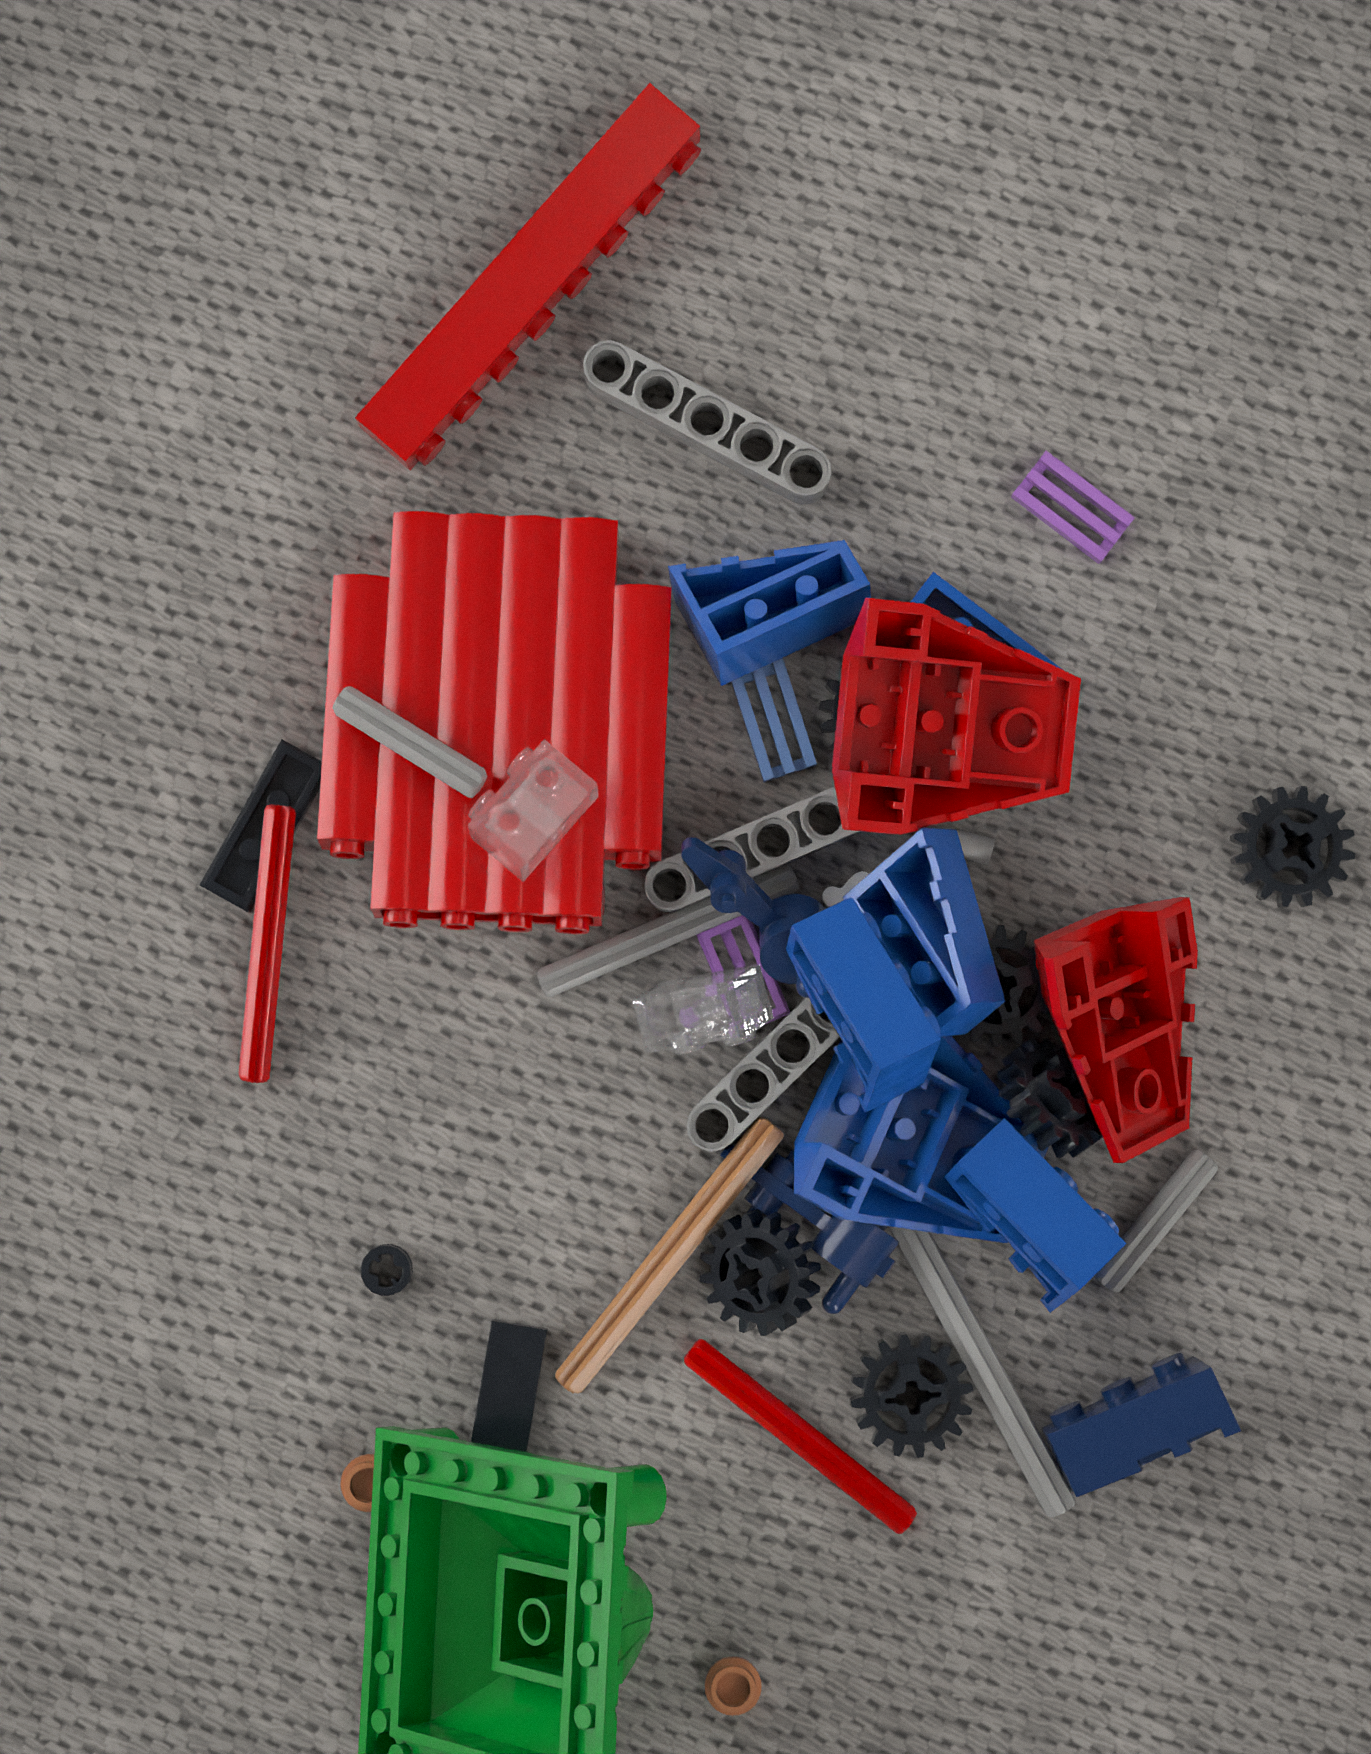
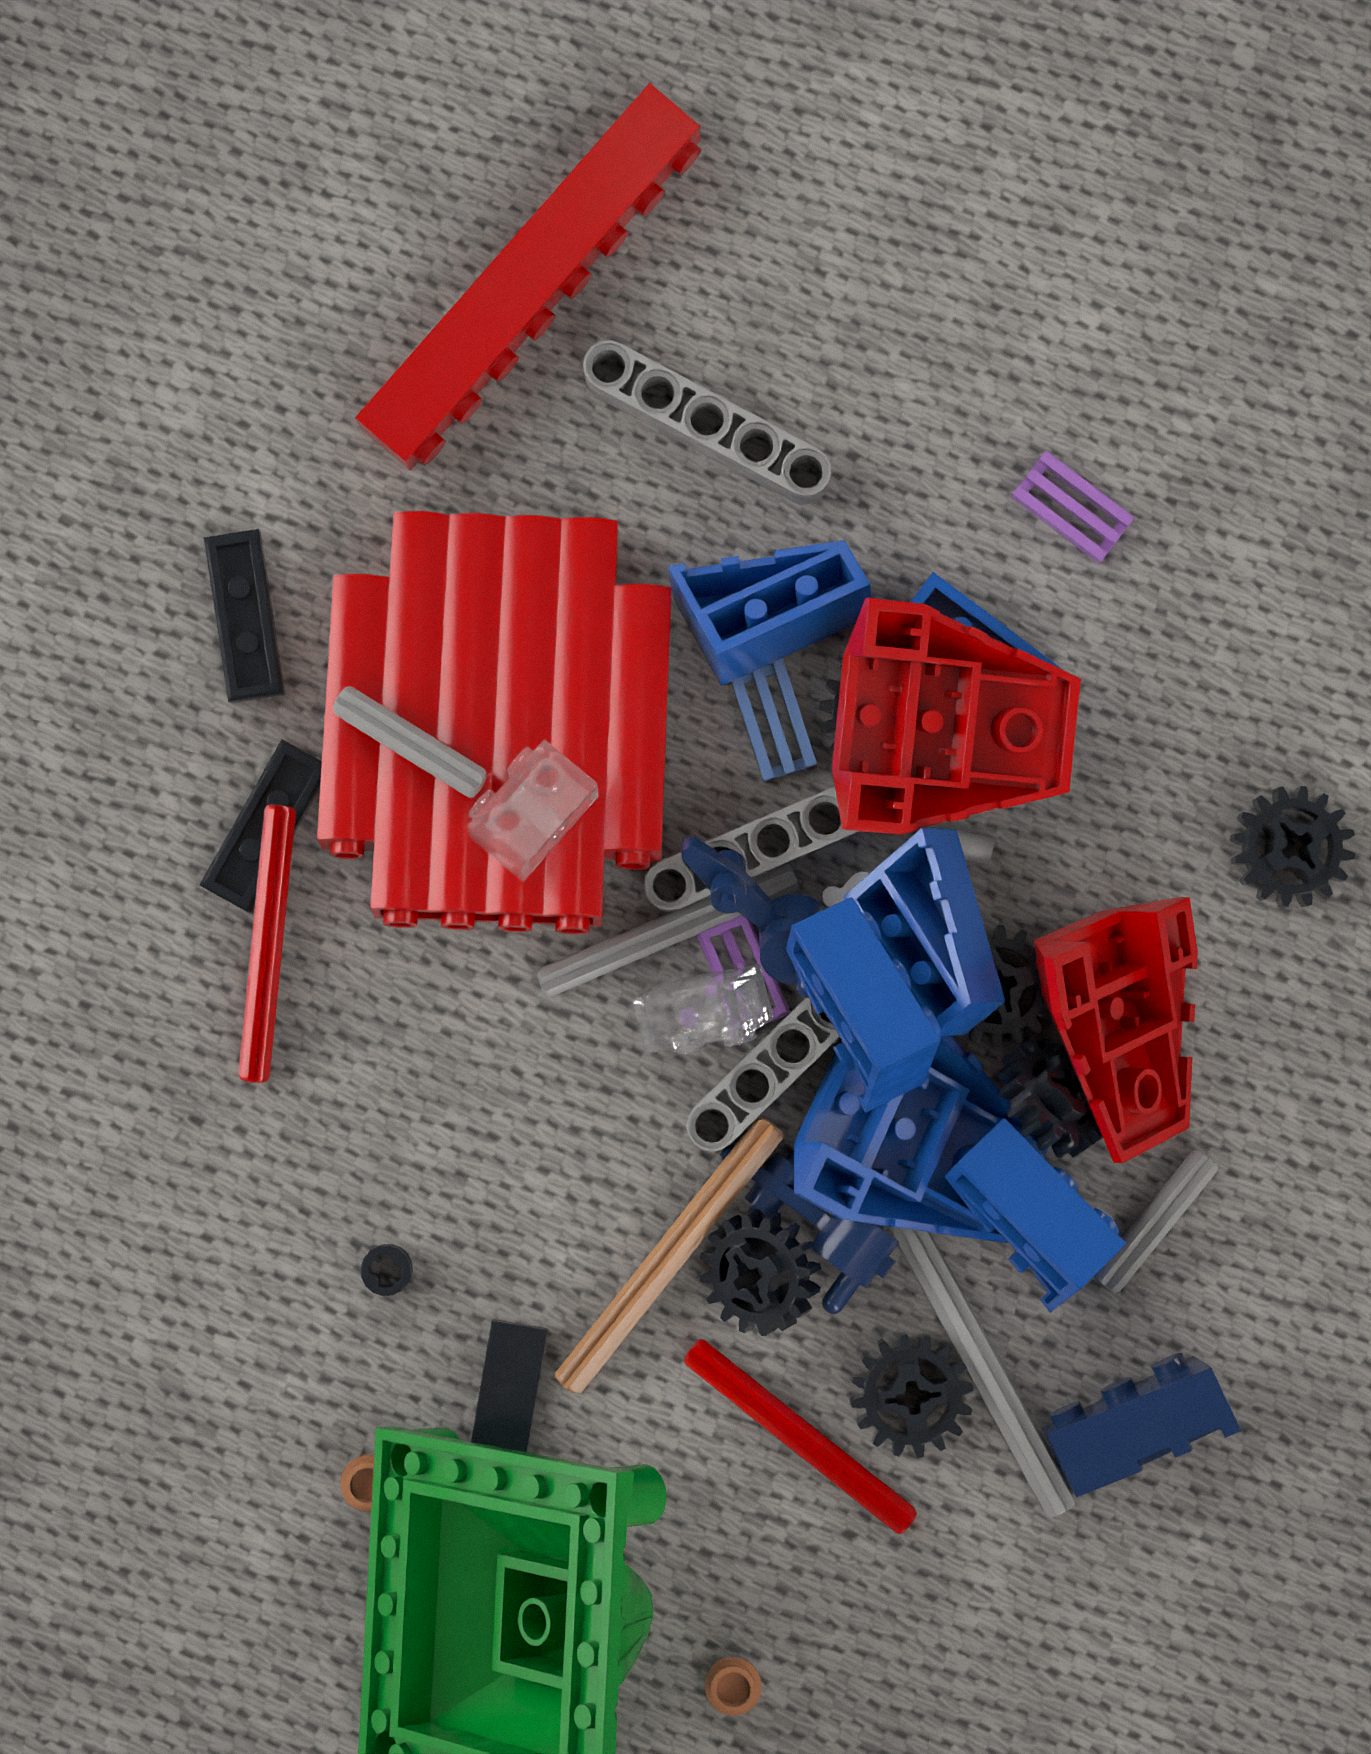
(244, 616): none -> black tile

